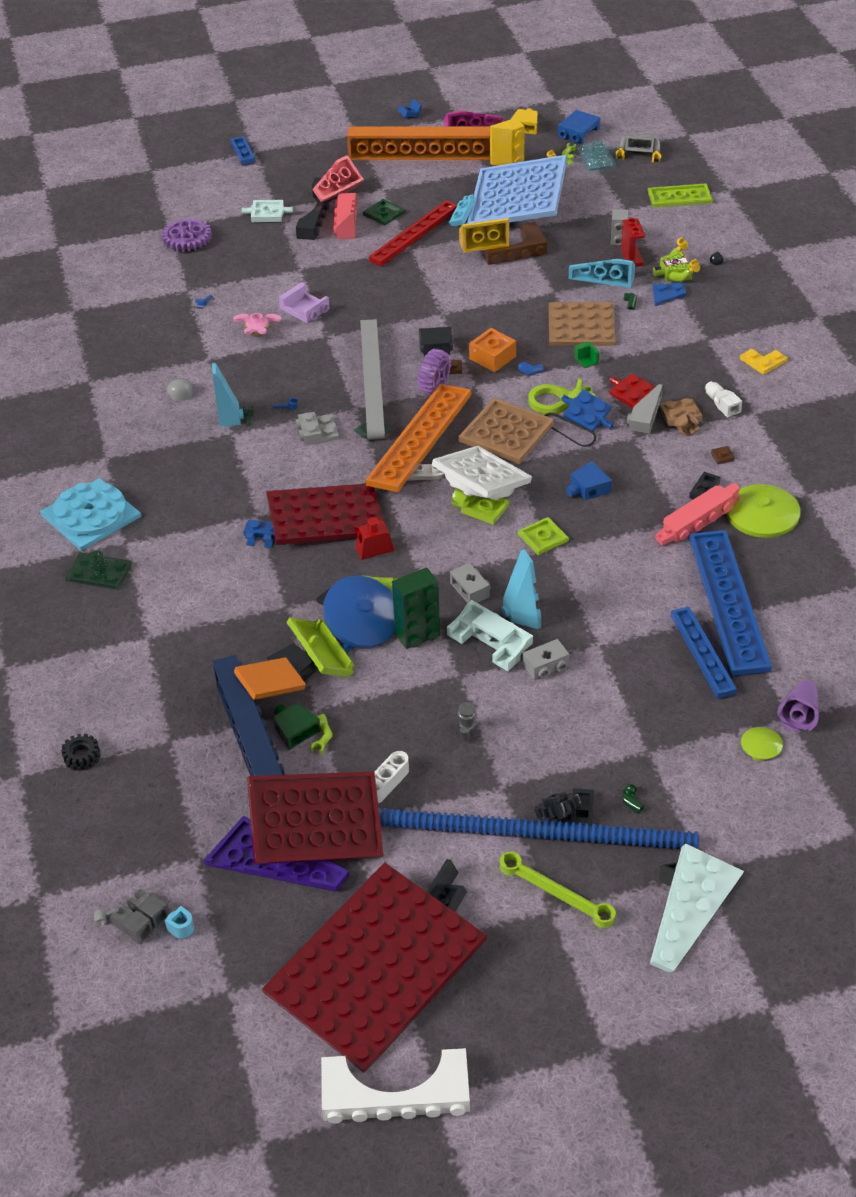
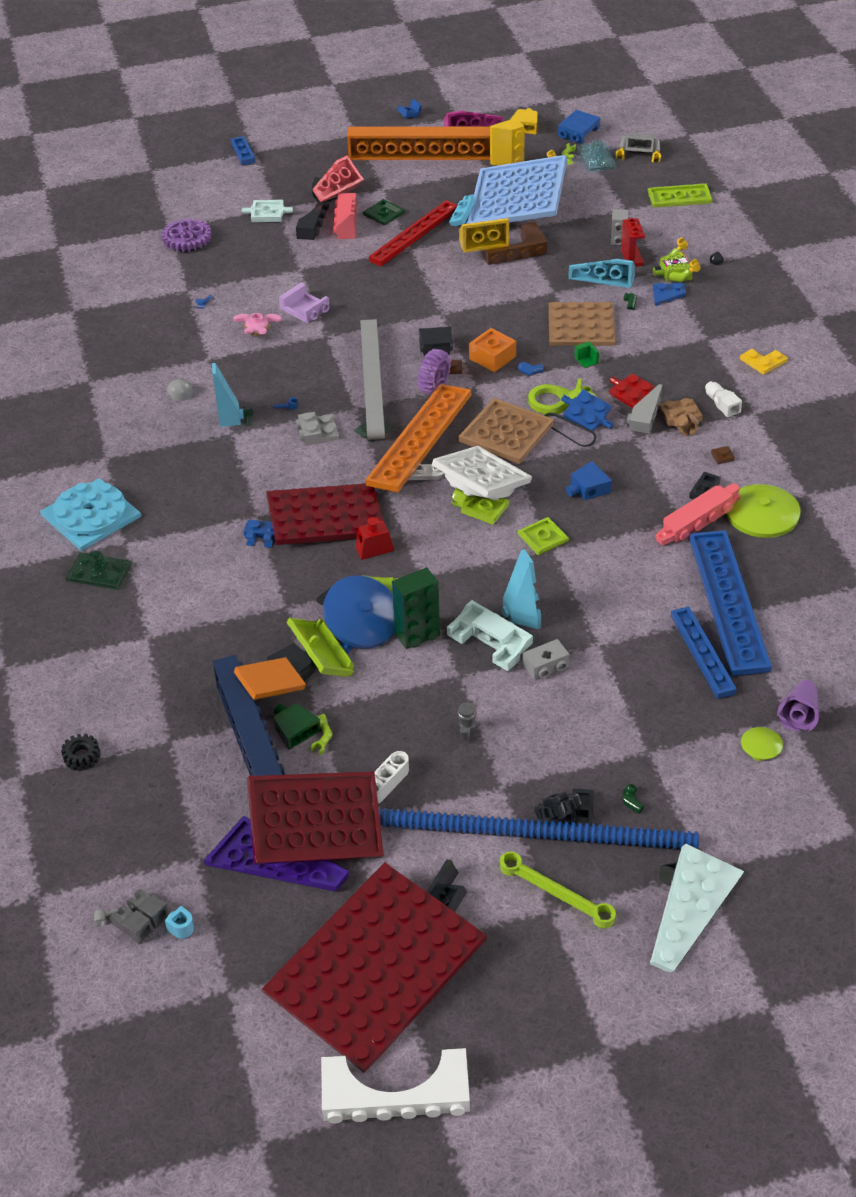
(470, 583): light grey brick -> none

